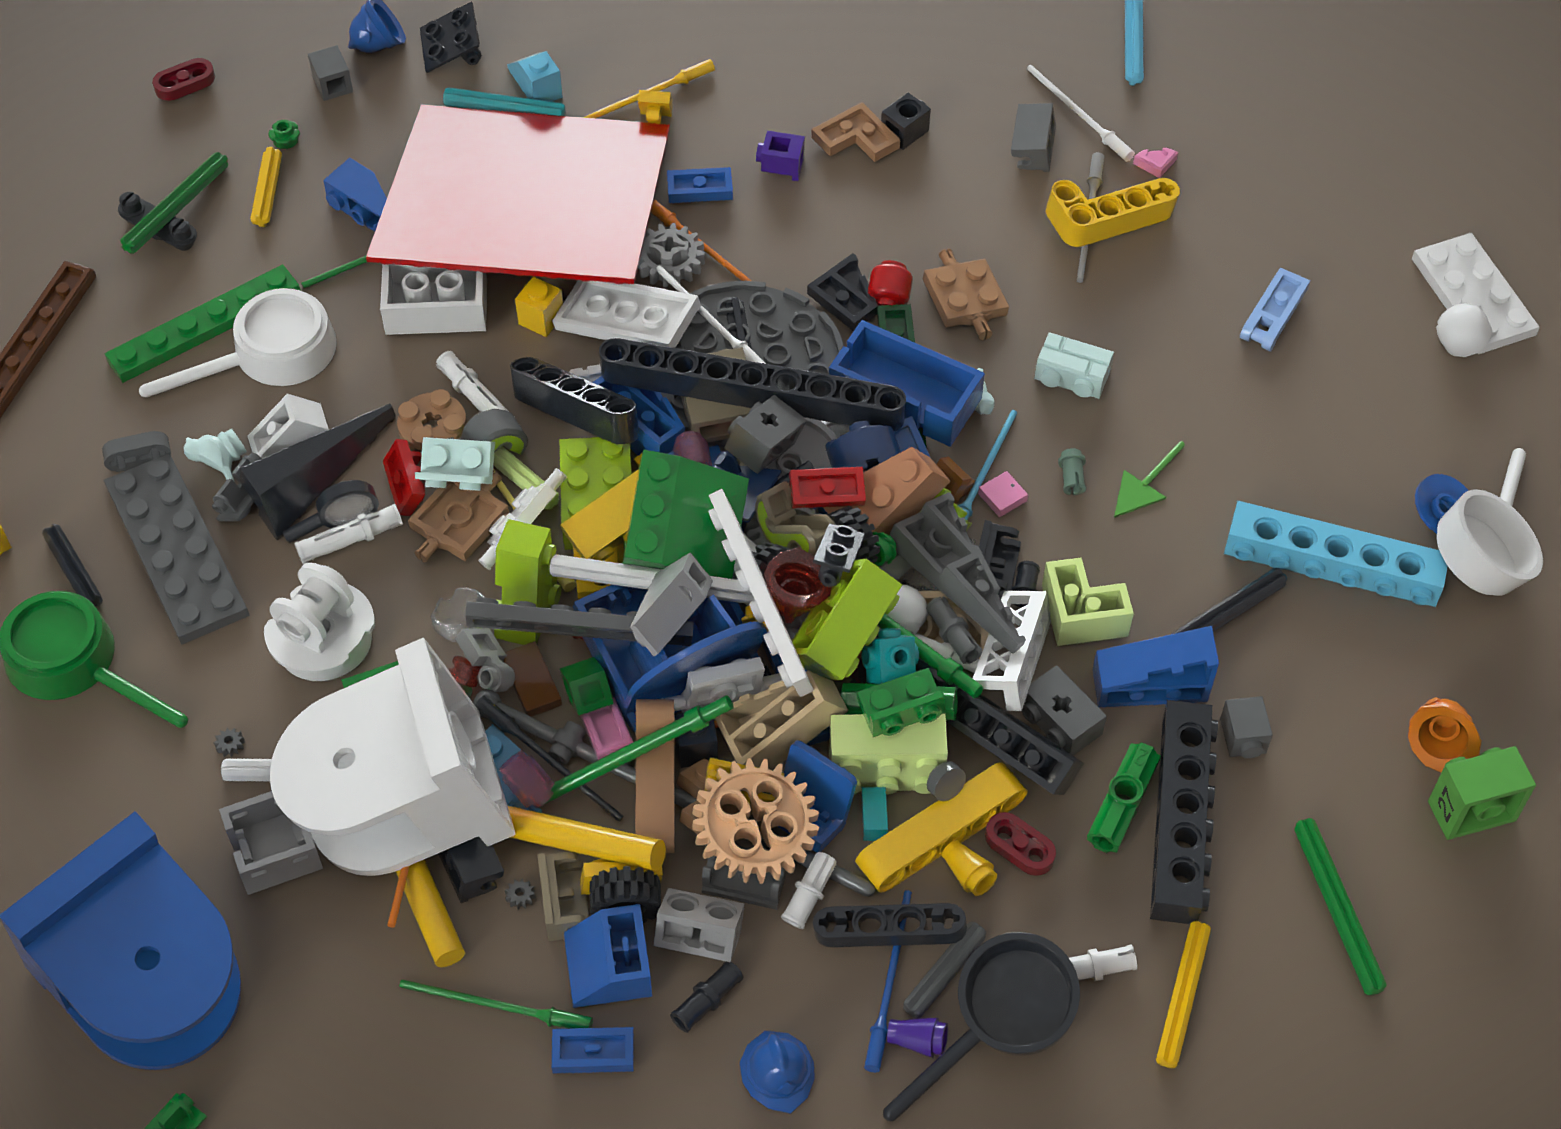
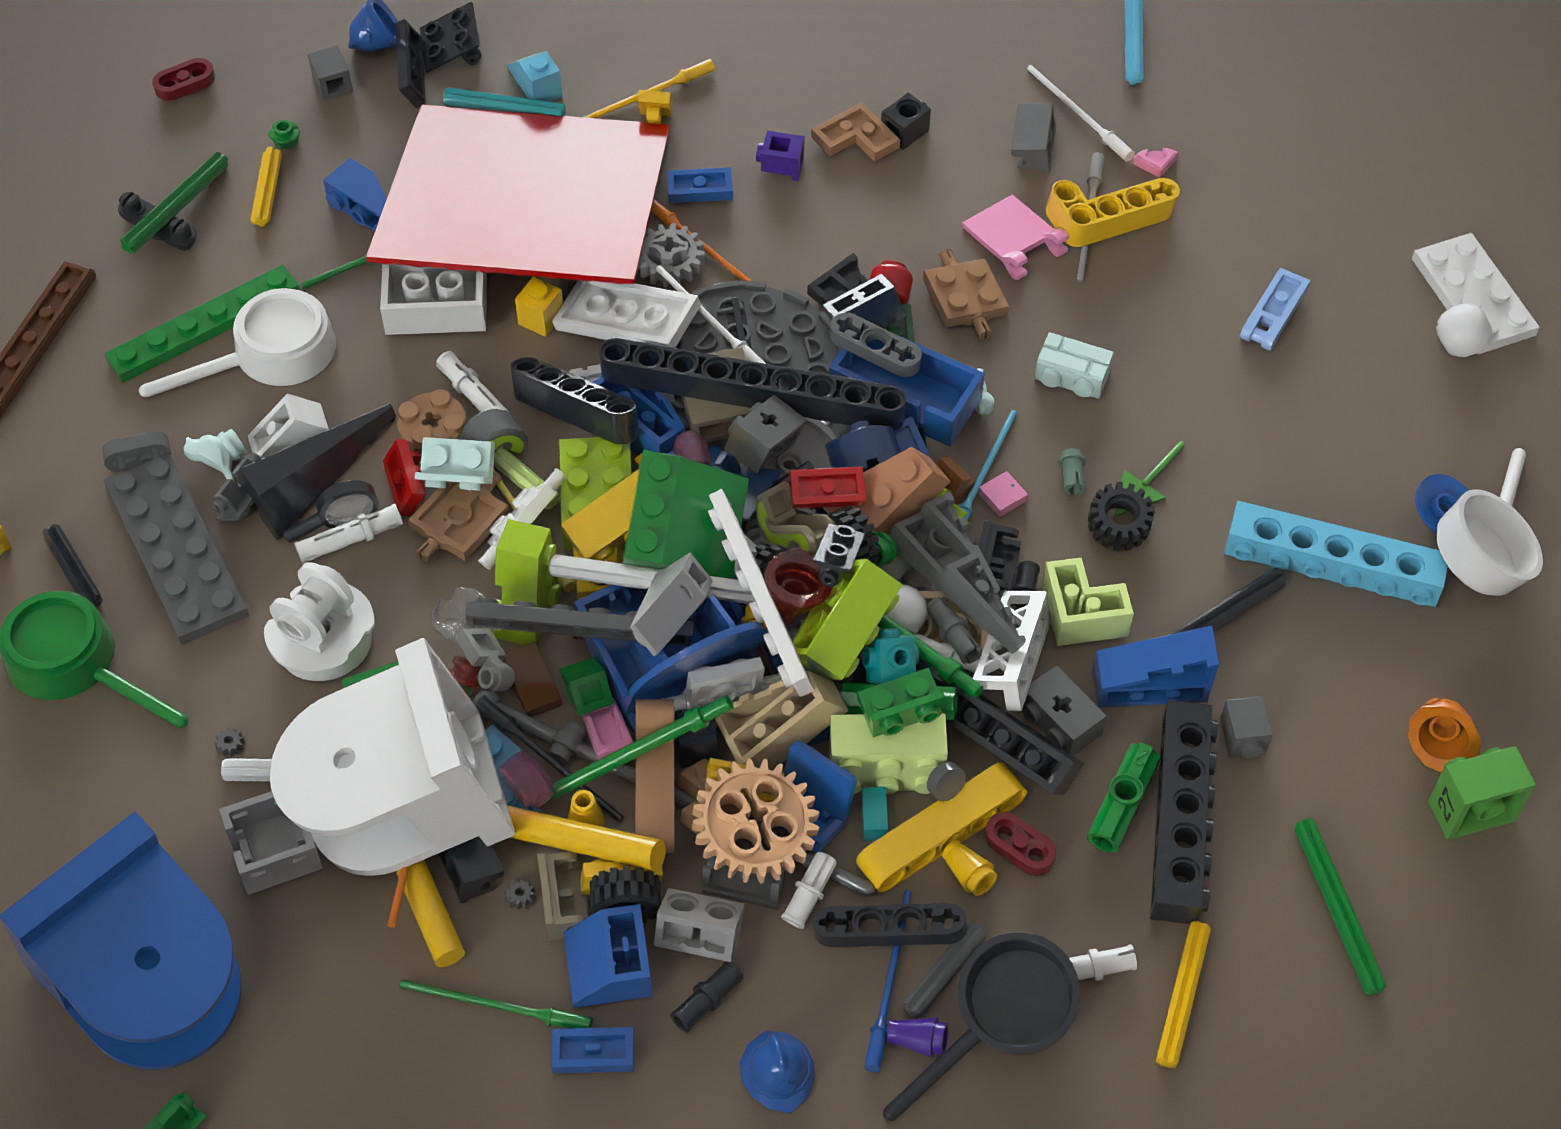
(410, 63): none -> black tile
(586, 809): none -> yellow cone
(872, 301): none -> black hinge
(882, 357): none -> dark grey beam
(1011, 231): none -> bright pink flag
(1127, 500): none -> black tyre

